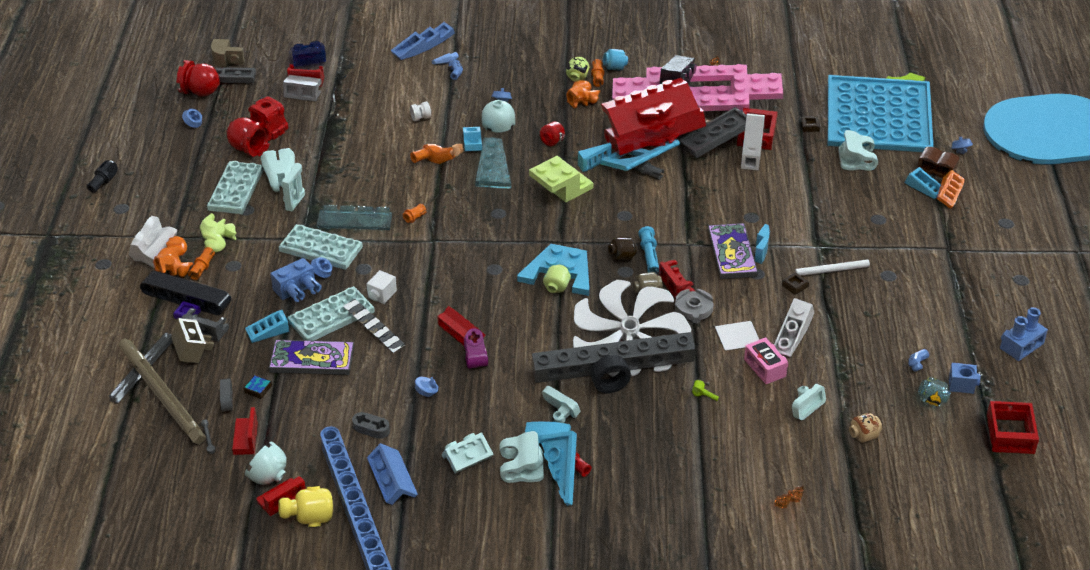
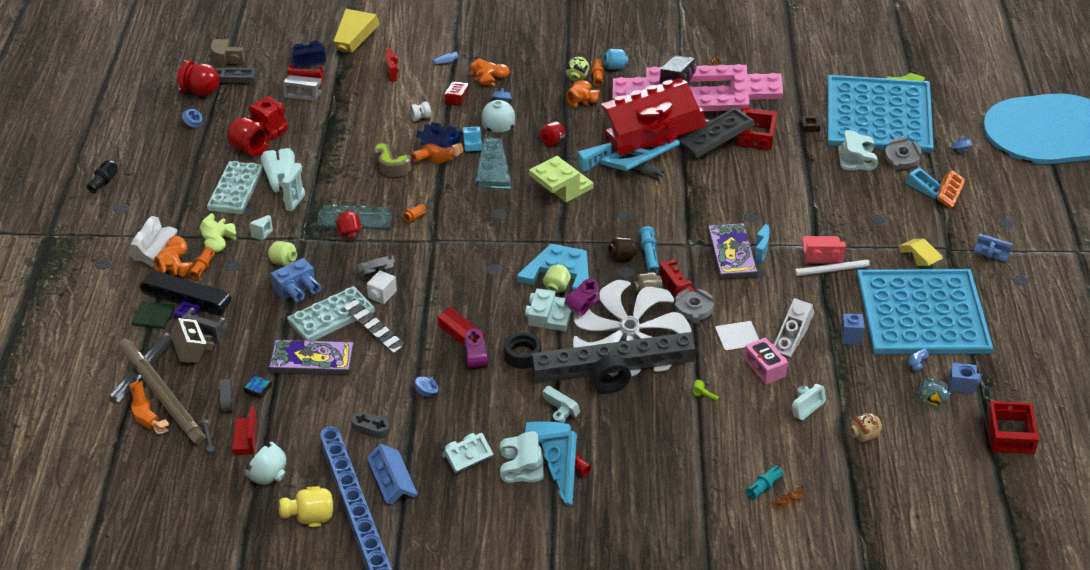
(142, 410): none -> orange arm
(153, 315): none -> clear green piece
(261, 228): none -> light aqua slope
(273, 325): medium azure slope -> none
(282, 253): none -> yellowish green head
(287, 489): red panel -> none
(314, 243): light aqua tile -> none
(322, 267): medium blue hat -> none
(348, 224): none -> red head
(354, 29): none -> light yellow slope
(369, 267): none -> light grey plate
(387, 165): none -> dark tan animal
(391, 64): none -> red slope
(422, 42): medium blue slope -> none
(439, 136): none -> clear blue brick
(456, 93): none -> slope
(457, 69): medium blue arm -> none
(486, 71): none -> orange animal
(521, 339): none -> black tyre
(547, 311): none -> light aqua plate
(583, 297): none -> magenta piece
(752, 141): white slope -> none
(764, 482): none -> teal pin
(795, 283): dark brown tile -> none
(823, 249): none -> coral bracket
(852, 329): none -> medium blue brick
(900, 161): none -> light grey plate
(922, 251): none -> light yellow slope
(923, 311): none -> medium azure tile
(937, 162): reddish brown brick -> none
(993, 247): none -> medium blue hips
(1024, 336): medium blue brick -> none

